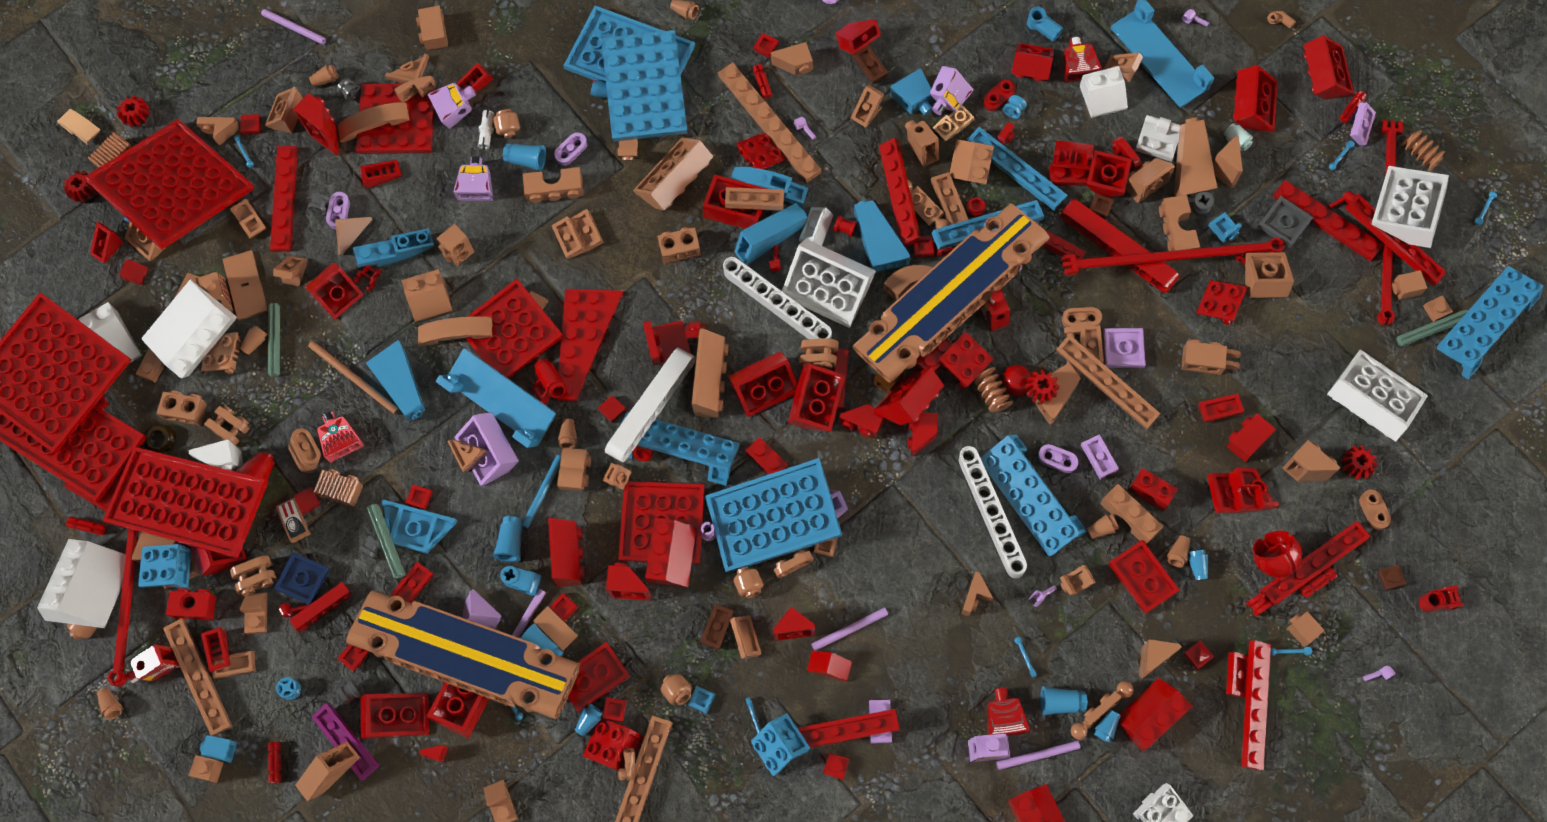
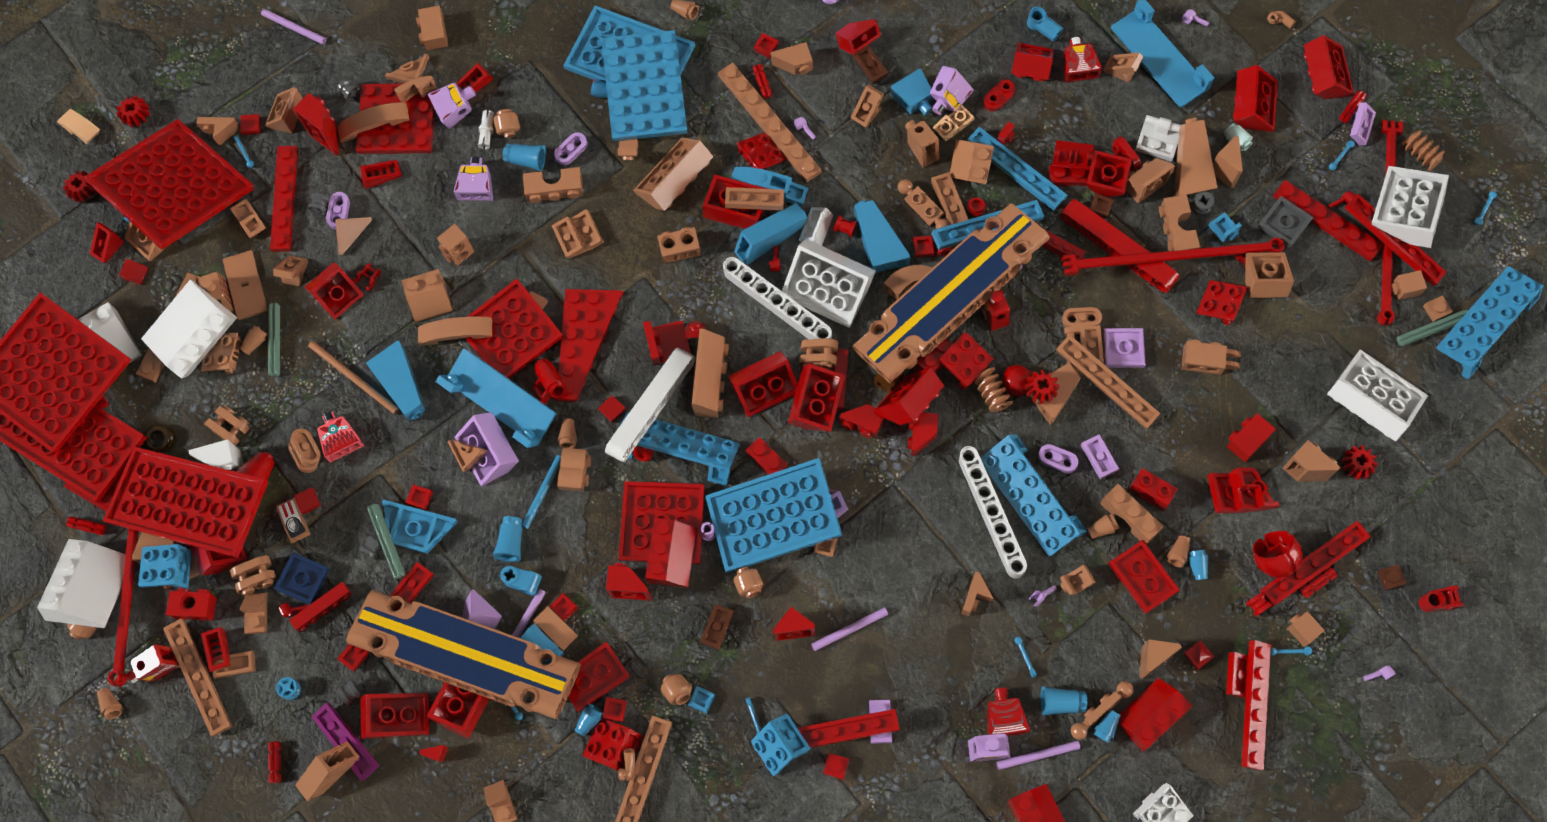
(109, 150): nougat brick -> none
(180, 412): nougat brick -> none
(206, 769): nougat brick -> none
(218, 748): dark azure brick -> none
(323, 76): nougat cone -> none
(338, 488): nougat brick -> none
(394, 250): dark azure slope -> none
(566, 552): red slope -> none
(617, 476): nougat bracket -> none
(745, 637): nougat tile -> none
(786, 567): nougat plate -> none
(829, 665): red slope -> none
(900, 192): red plate -> none
(1015, 106): dark azure wheel -> none
(1104, 92): white slope -> none
(1221, 408): red plate -> none
(1373, 509): nougat plate -> none

